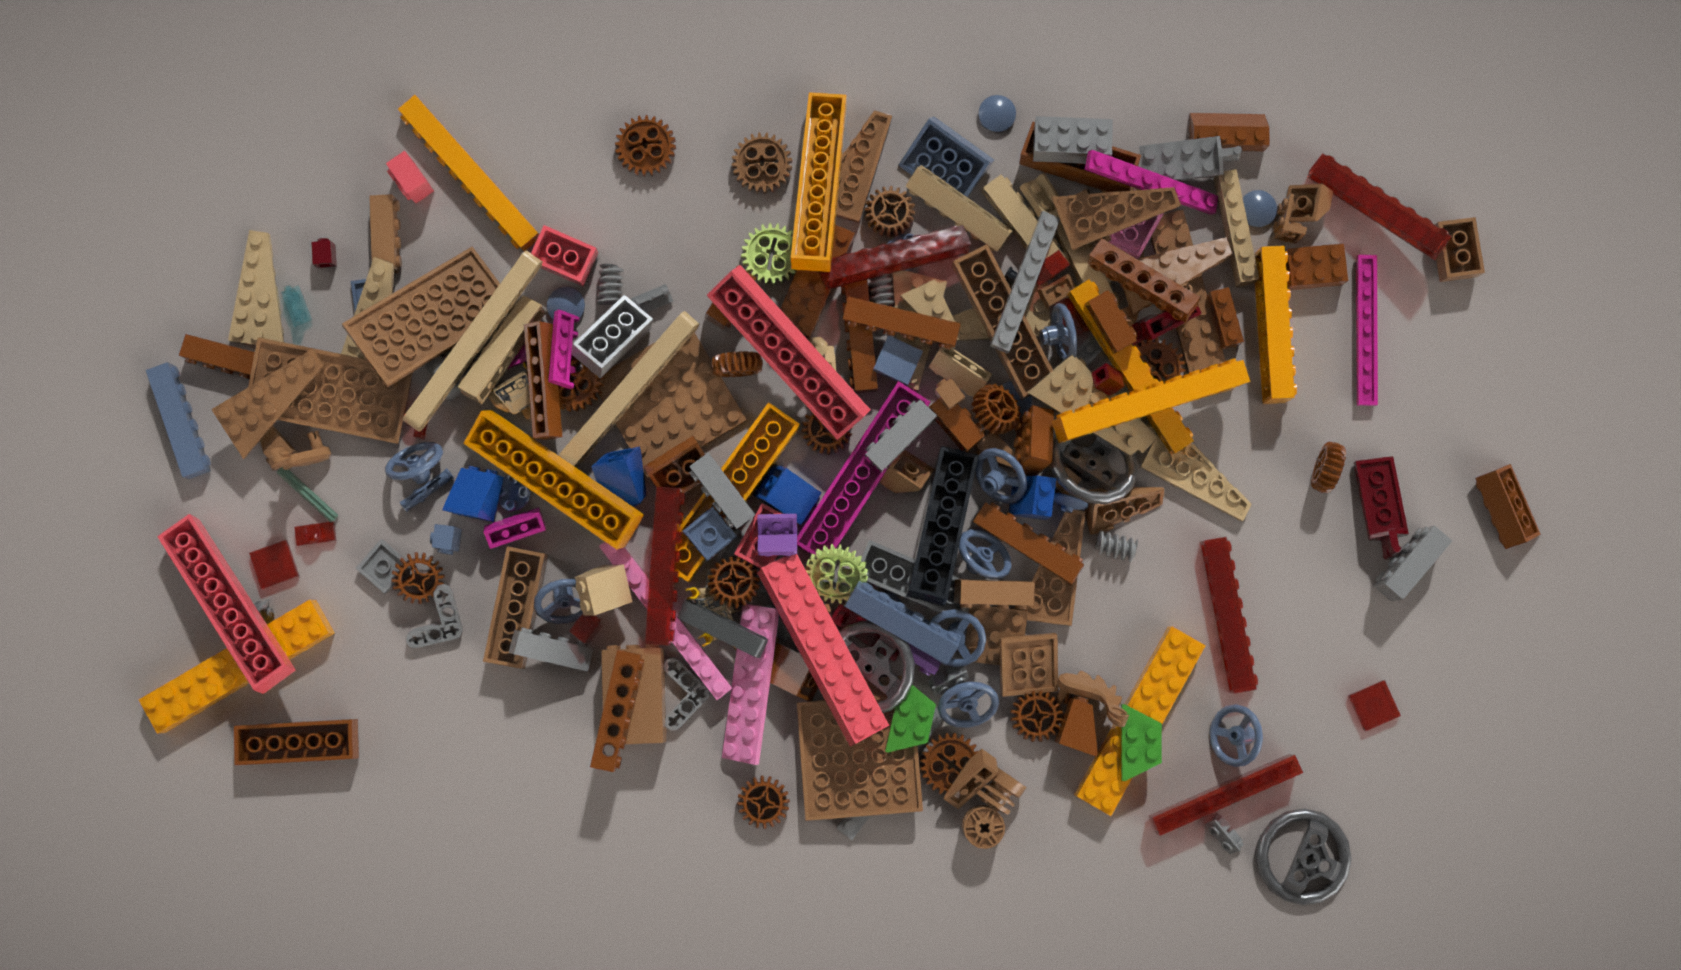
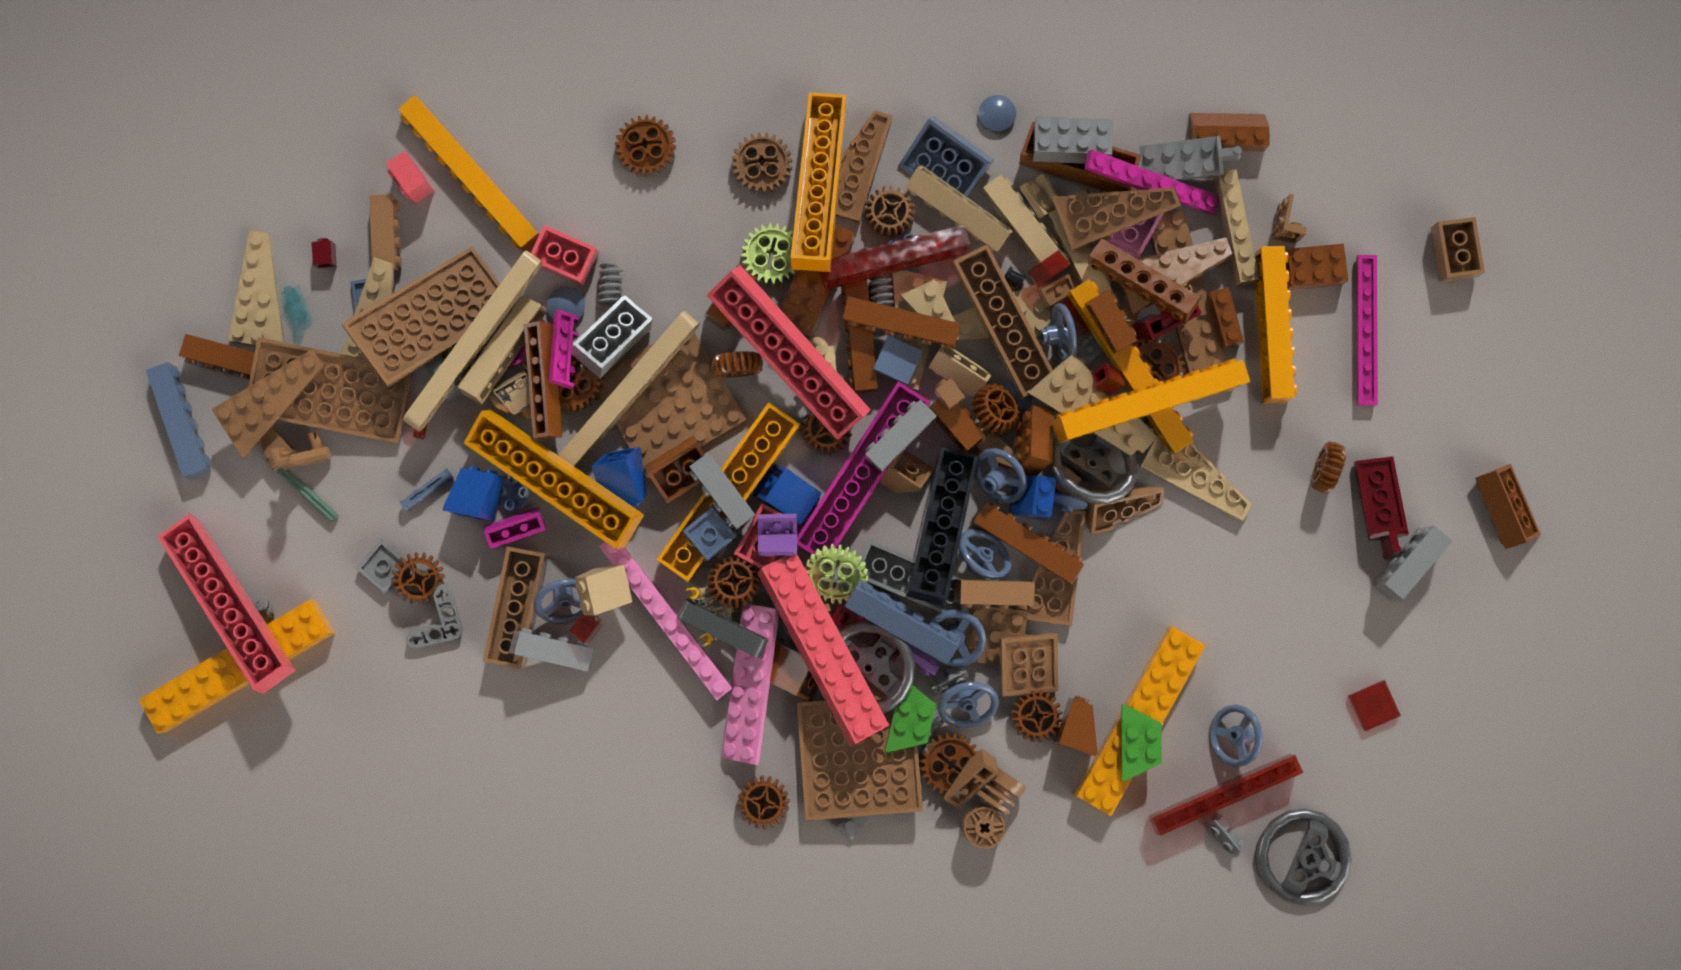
(274, 564): clear red tile -> none
(296, 742): dark orange brick -> none
(315, 533): clear red tile -> none
(417, 465): sand blue piece -> none
(446, 539): sand blue brick -> none
(600, 759): dark orange brick -> none
(650, 704): medium nougat container -> none
(653, 299): light grey hinge -> none
(663, 566): clear red brick -> none
(690, 689): light grey beam -> none
(1024, 282): light grey plate -> none
(1095, 689): medium nougat animal -> none
(1117, 546): light grey piece -> none
(1228, 615): clear red brick -> none
(1259, 208): sand blue dish -> none
(1309, 202): medium nougat slope -> none
(1379, 206): clear red brick -> none

